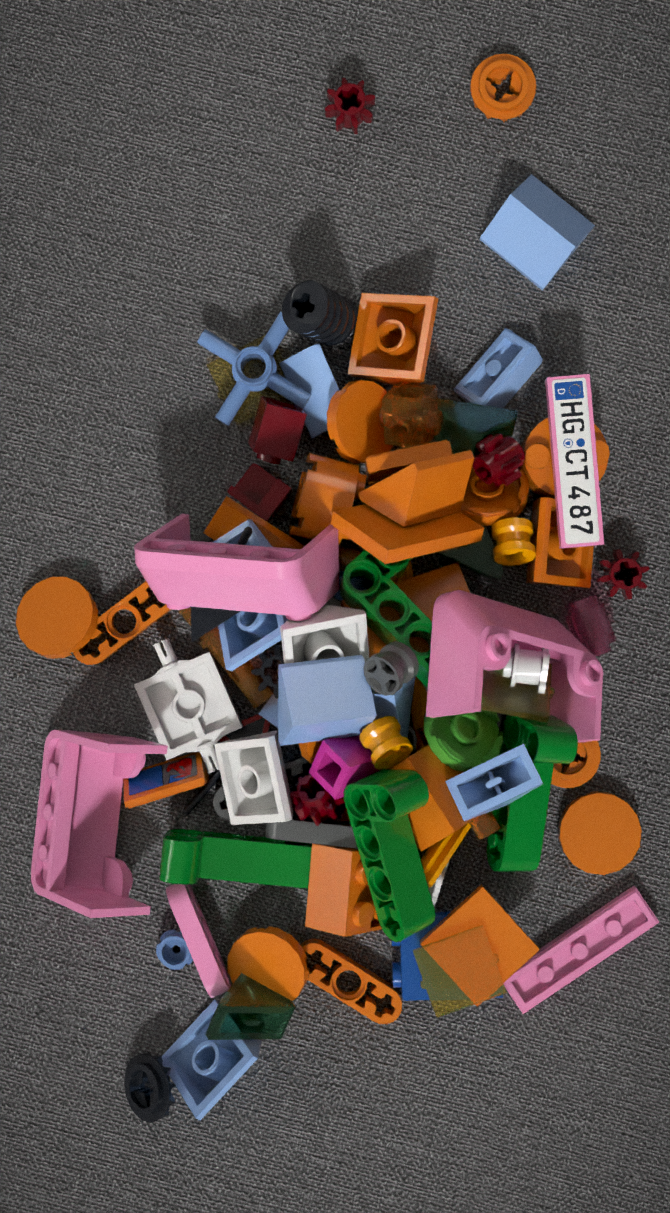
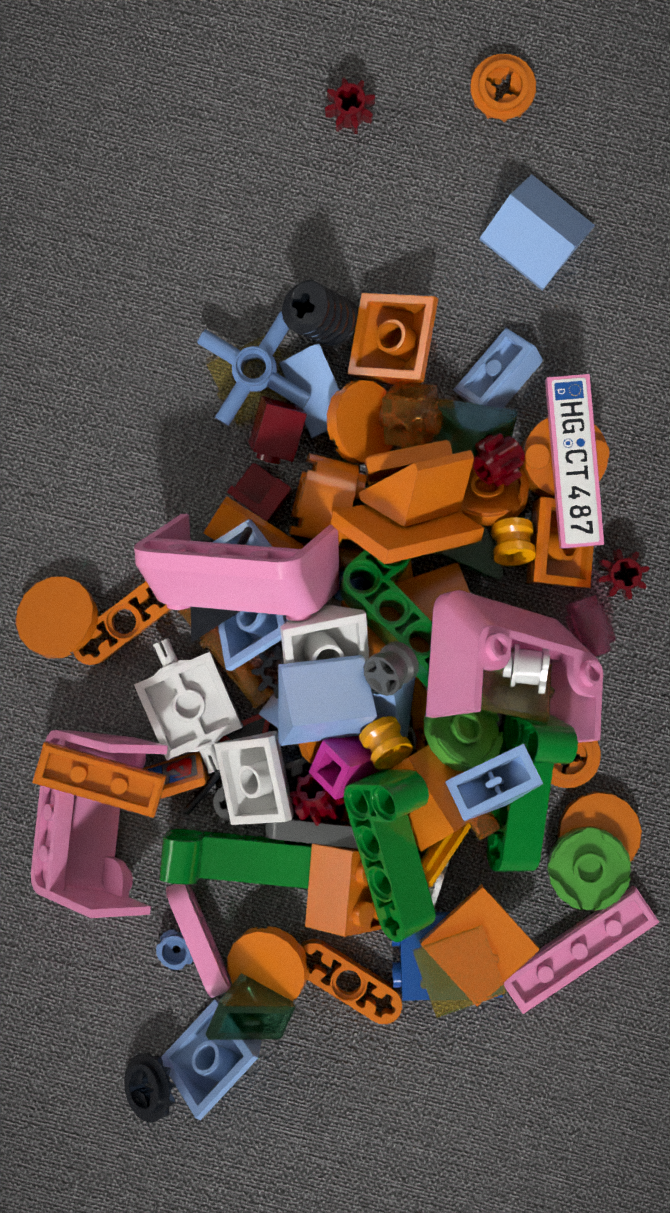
(99, 779): none -> orange tile
(589, 868): none -> bright green tile

